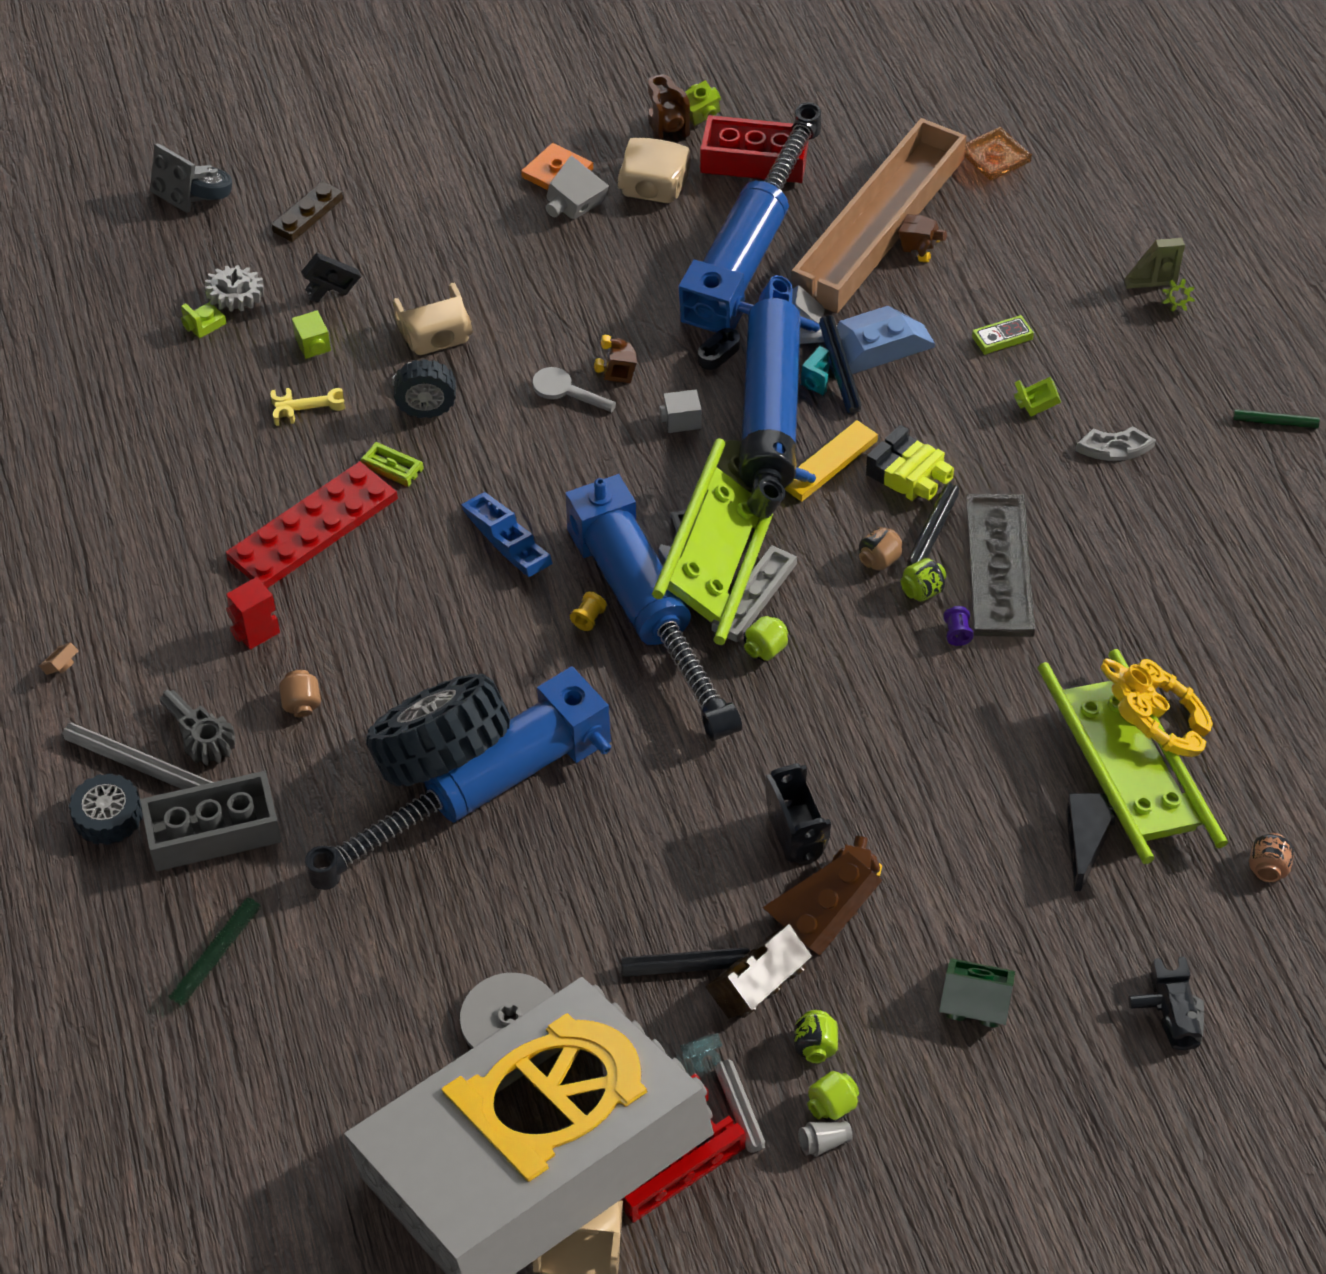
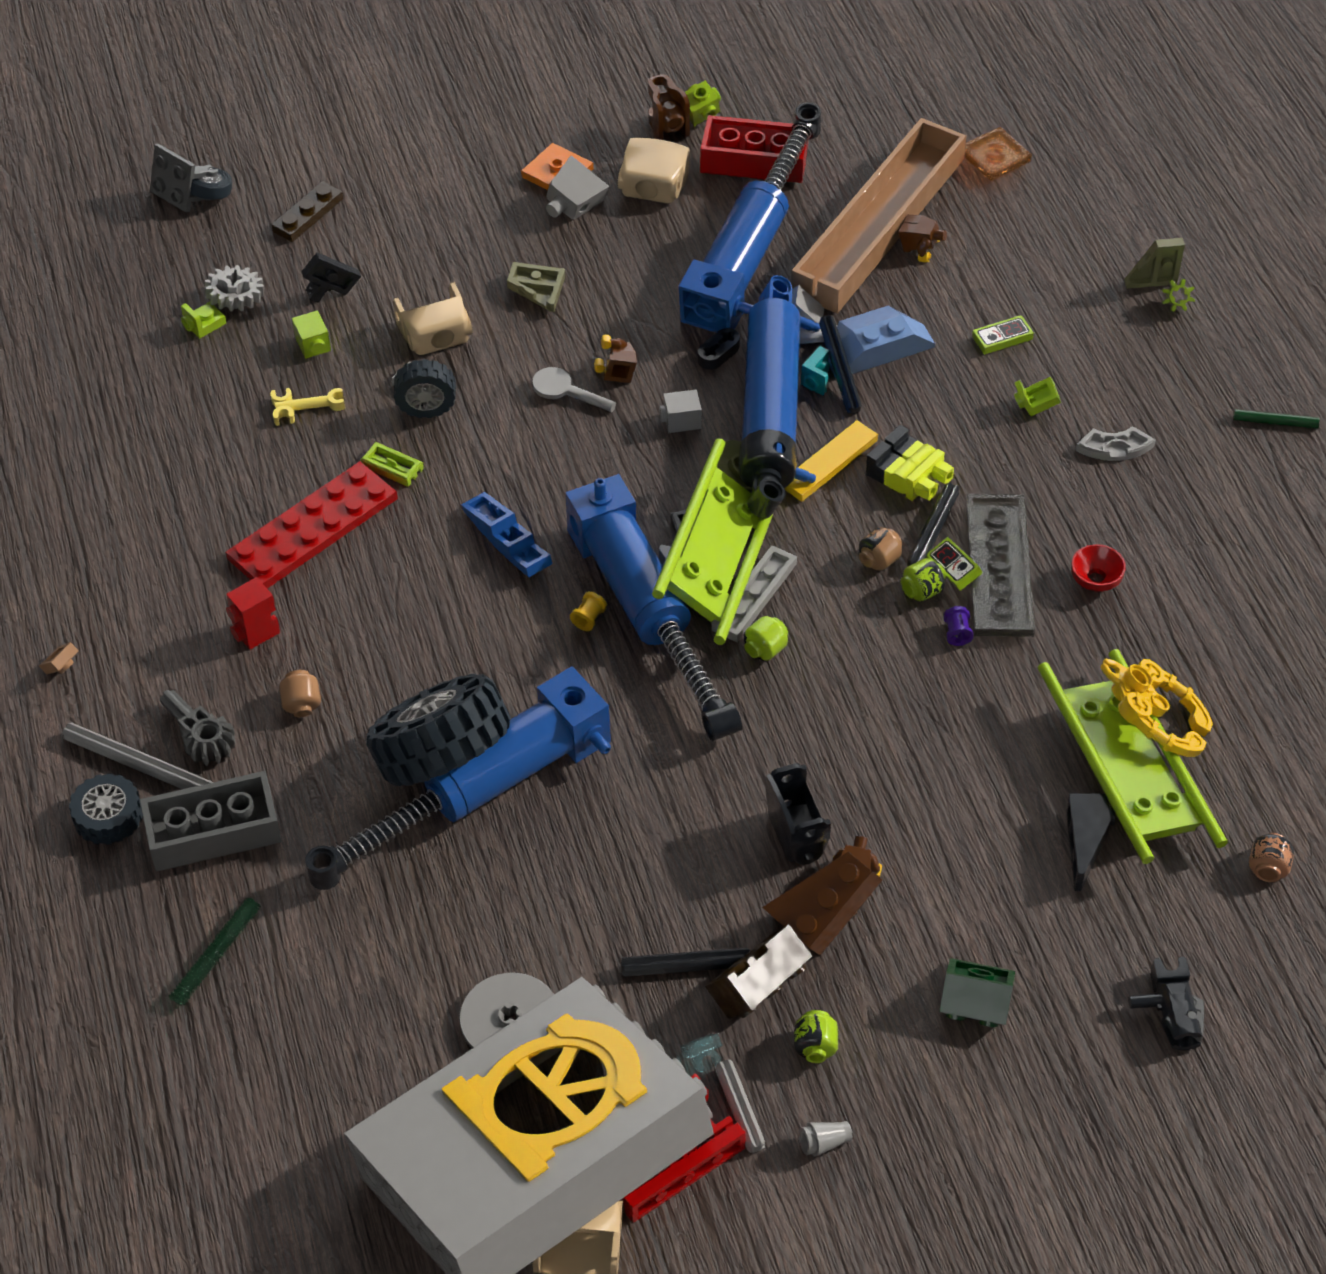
(537, 283): none -> olive wing
(833, 1096): lime head -> none
(958, 565): none -> tile
(1099, 560): none -> red piece

